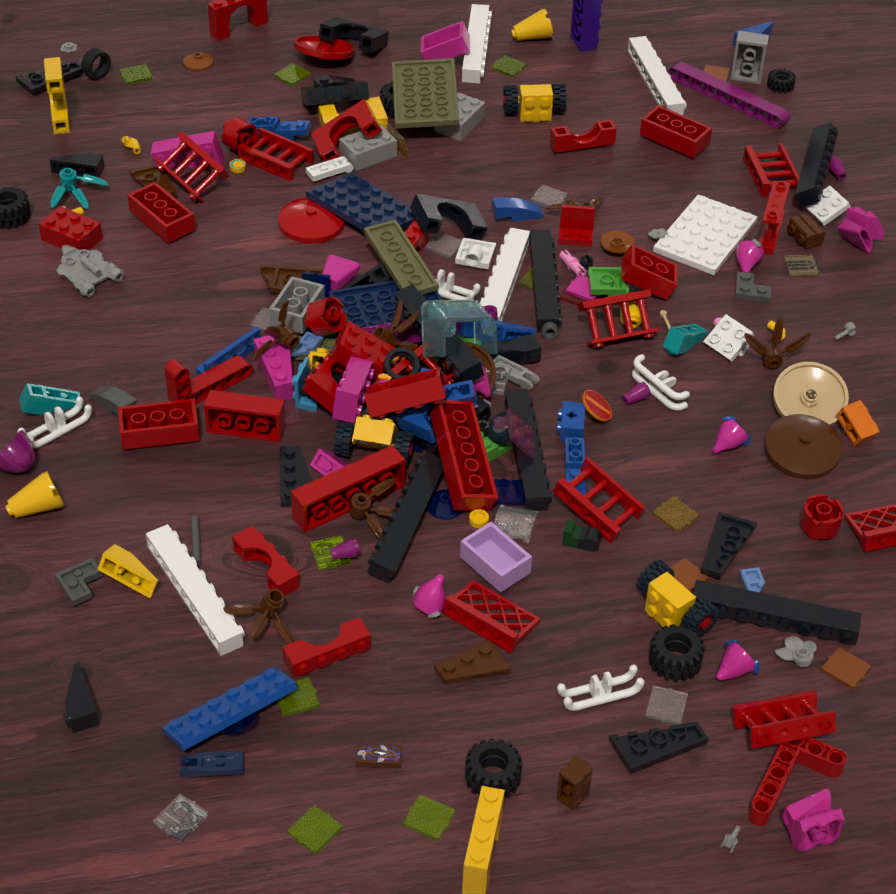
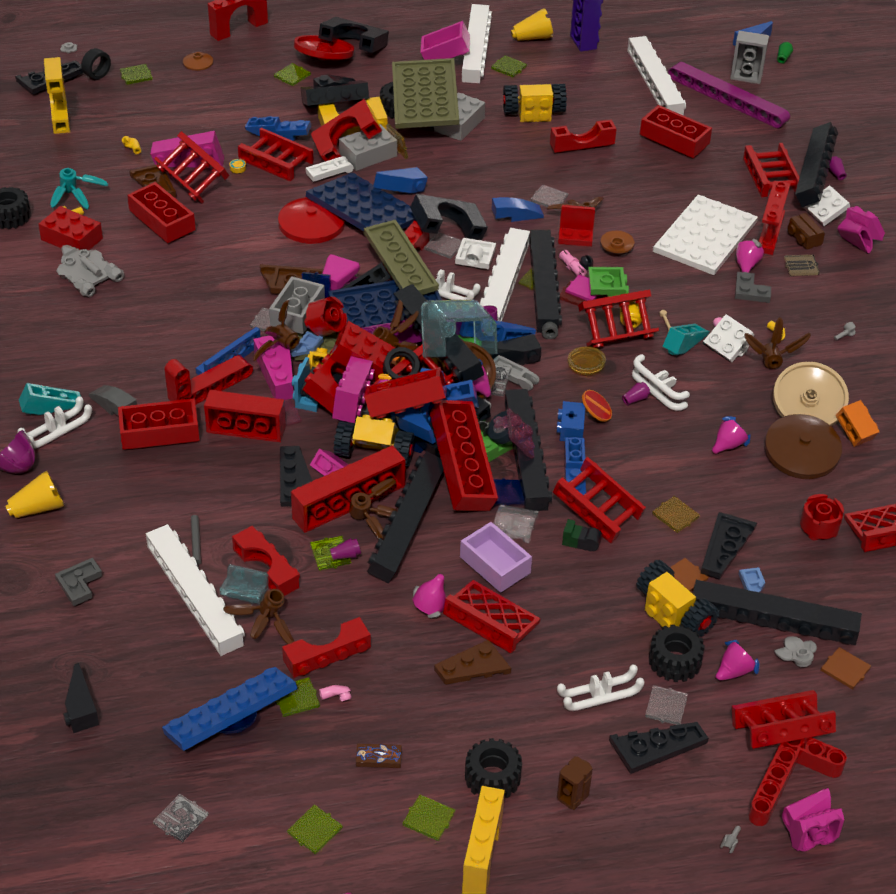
(82, 163): black slope -> none
(128, 570): yellow slope -> none
(212, 764): dark blue hinge -> none
(237, 132): red brick -> none
(244, 584): none -> clear light blue bracket
(334, 690): none -> bright pink arm
(402, 180): none -> blue slope
(441, 505): clear blue dish -> none
(478, 518): yellow tile -> none
(586, 360): none -> clear yellow piece
(649, 272): red brick -> none
(657, 234): light grey plant -> none
(716, 71): dark orange piece -> none
(781, 80): black tyre -> none
(784, 51): none -> green cone

